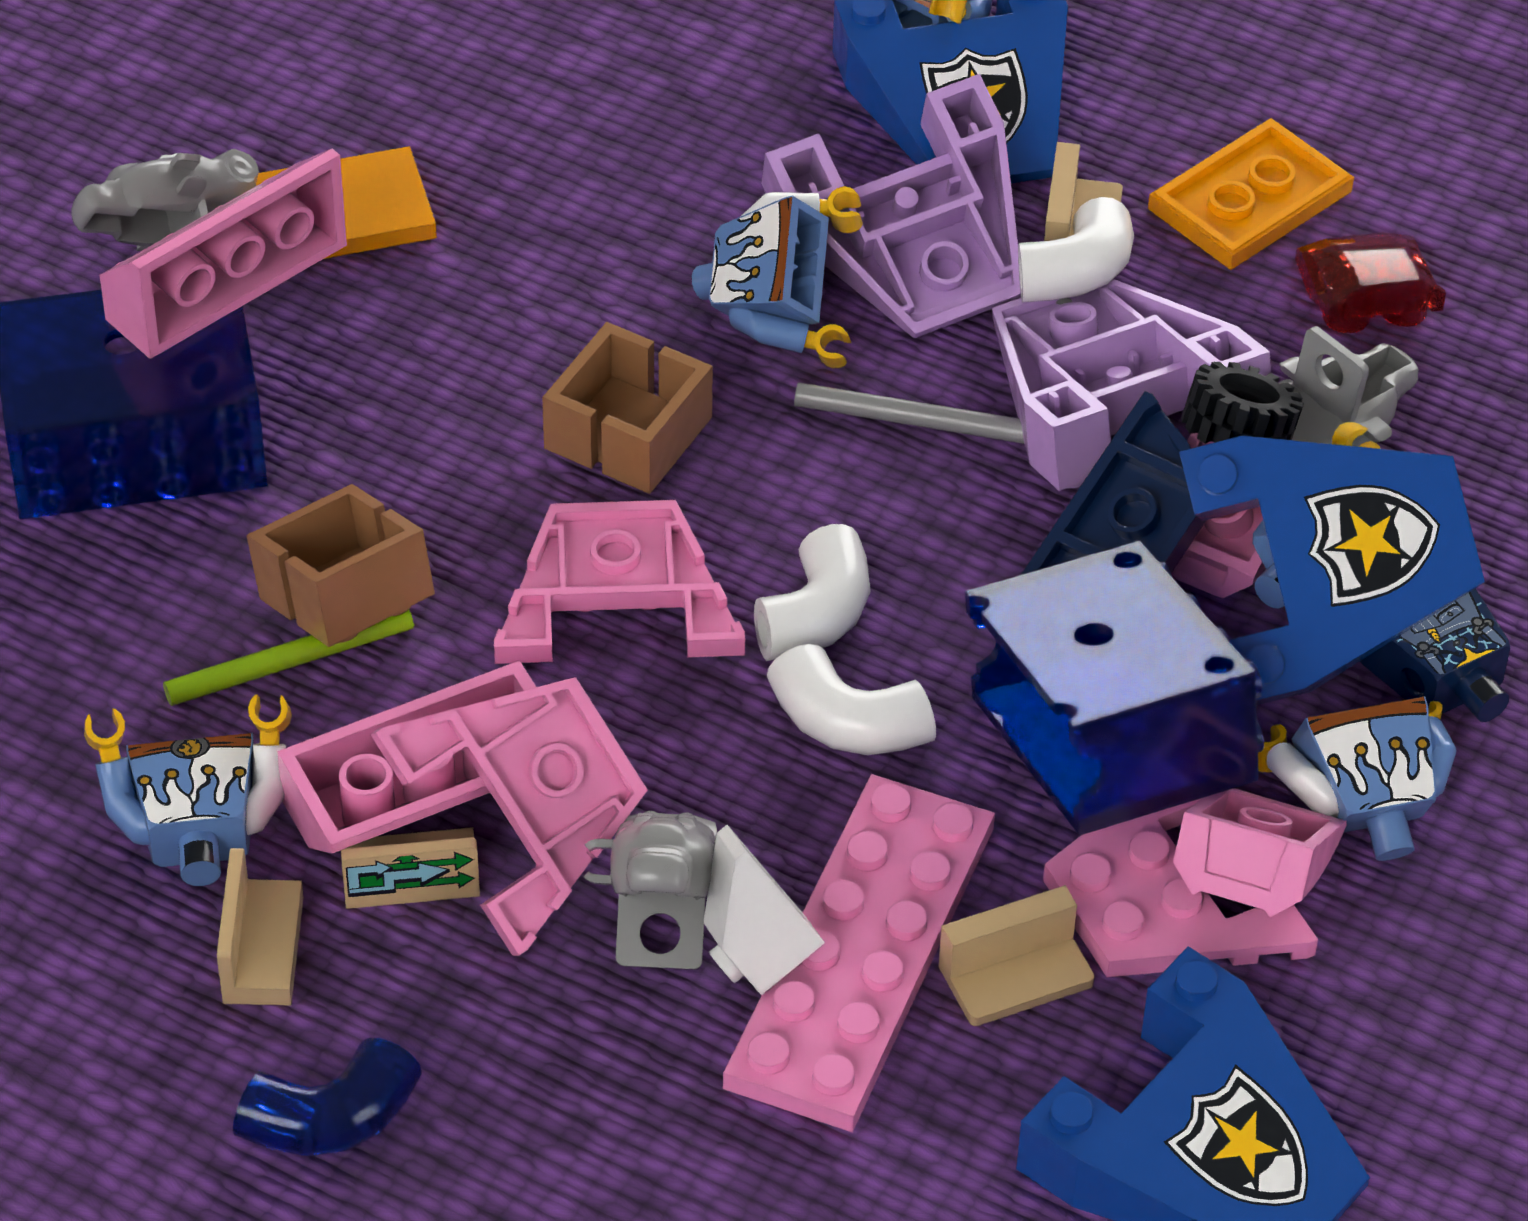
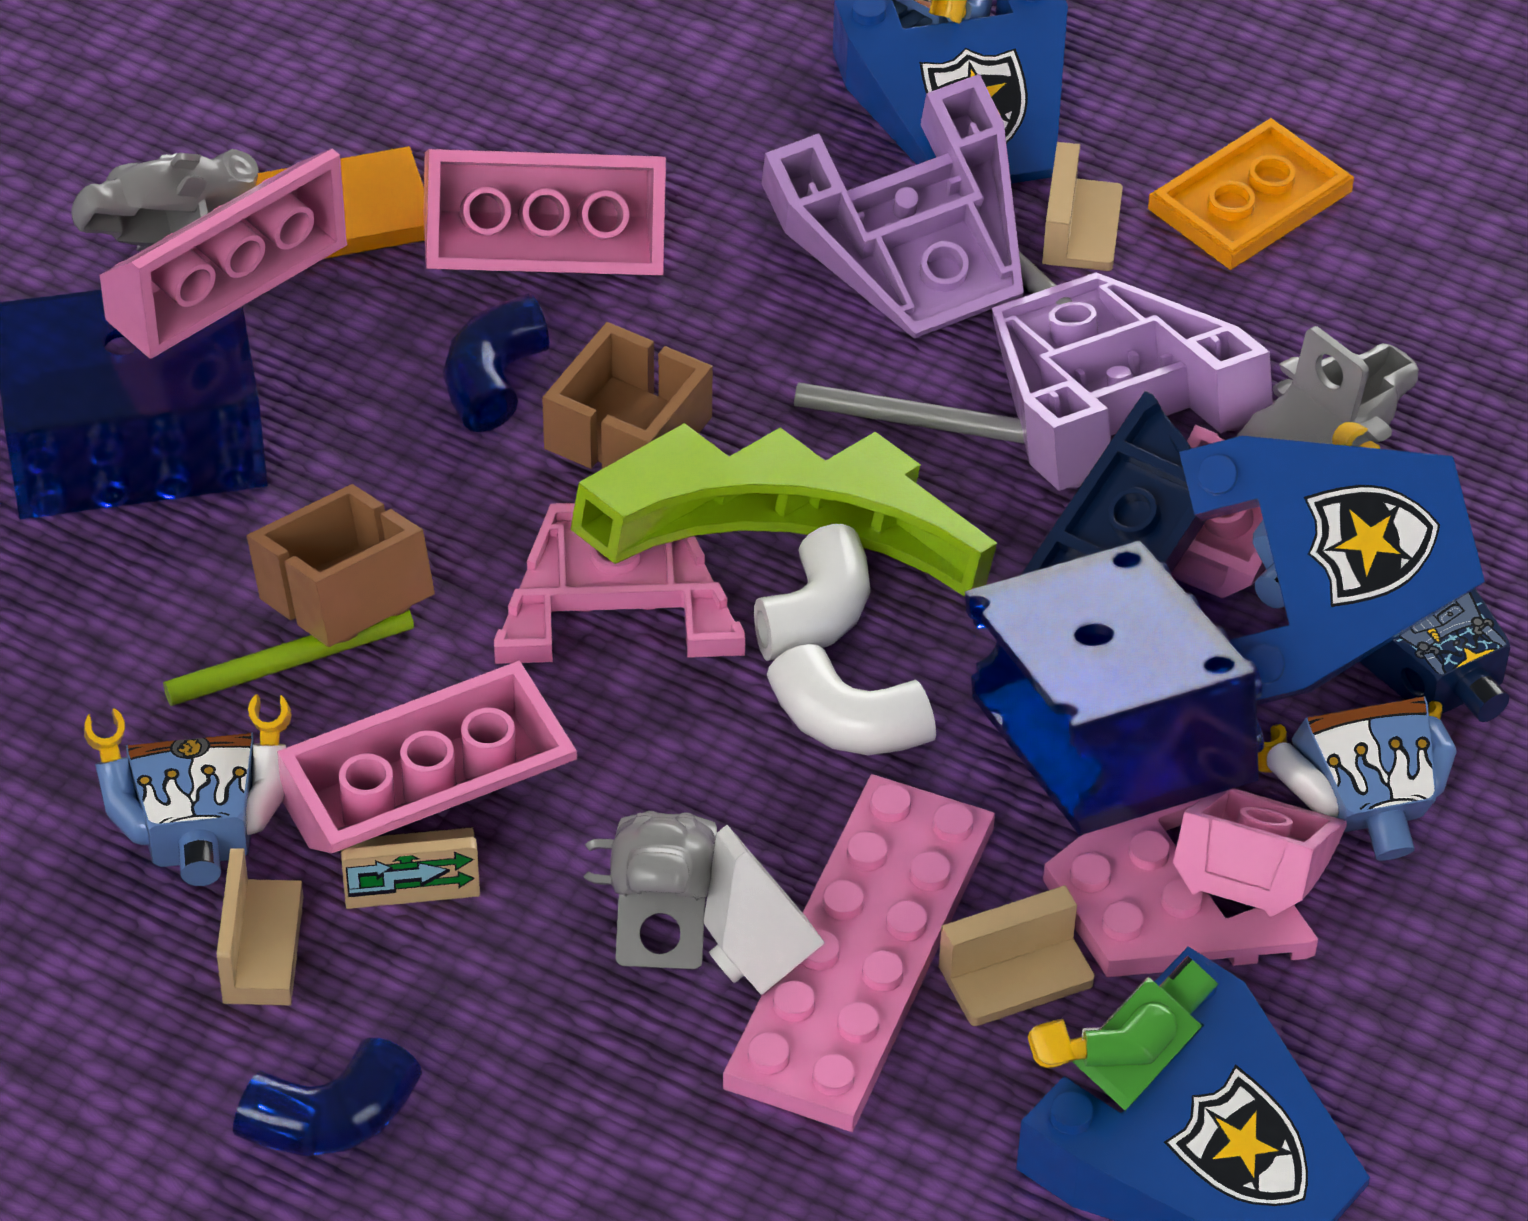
(483, 352): none -> clear blue cylinder
(544, 212): none -> bright pink slope
(551, 776): bright pink wing -> none
(772, 269): torso -> none
(778, 484): none -> lime arch
(1081, 261): white cylinder -> none
(1135, 1039): none -> bright green torso
(1240, 403): black tyre -> none
(1369, 277): clear red slope -> none

